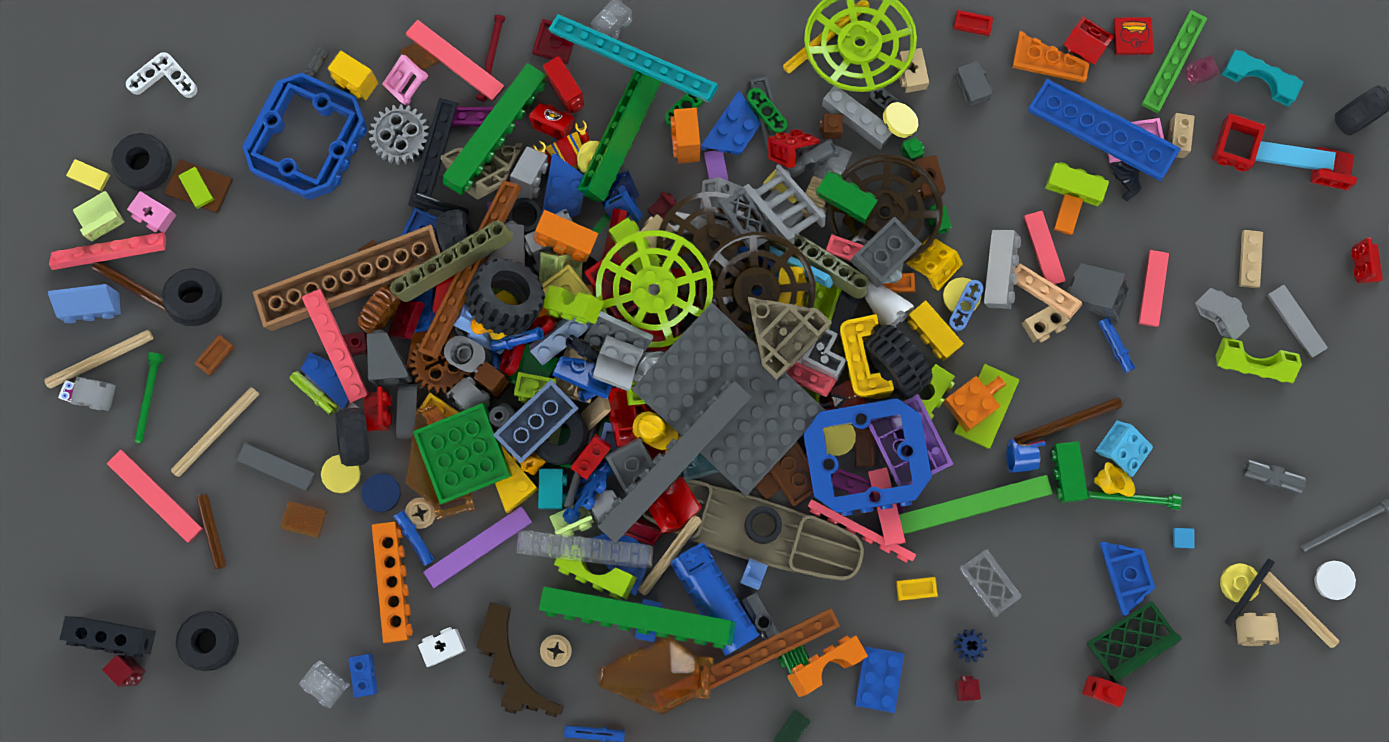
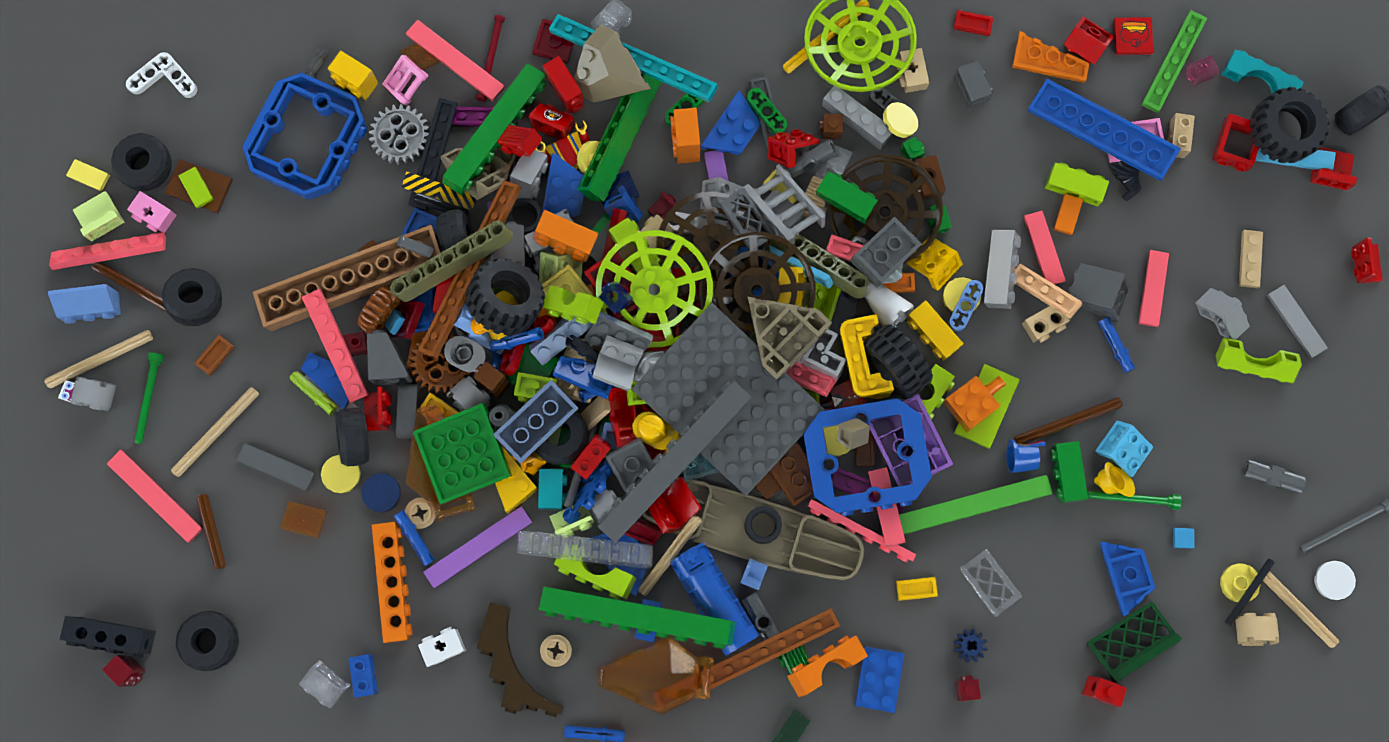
(394, 321): none -> dark azure tile
(414, 246): none -> dark grey beam
(437, 190): none -> sticker
(519, 141): none -> red brick
(607, 68): none -> dark tan wedge
(624, 297): none -> clear blue brick
(853, 433): none -> dark tan panel
(1307, 112): none -> black tyre

